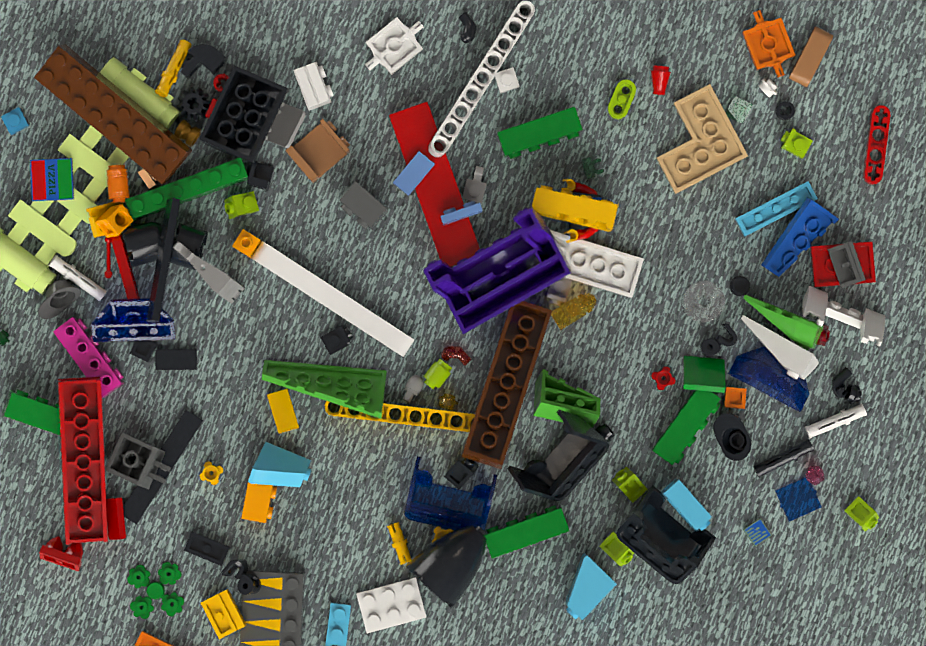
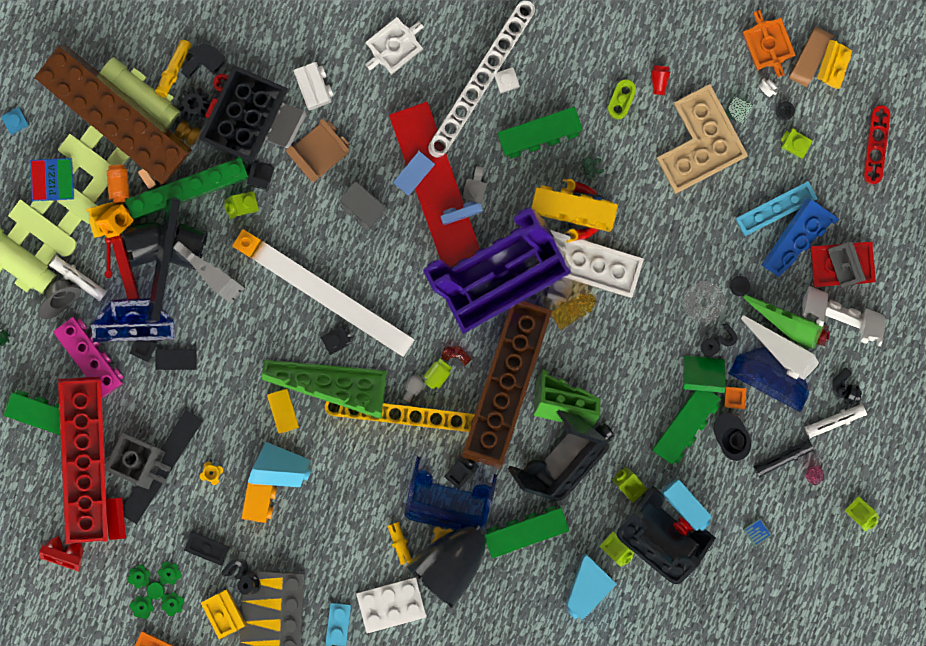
(447, 401): clear yellow plate -> none
(469, 29): black arm -> none
(657, 376): red plate -> none
(682, 526): none -> red bush
(798, 499): clear blue piece -> none
(834, 64): none -> yellow plate

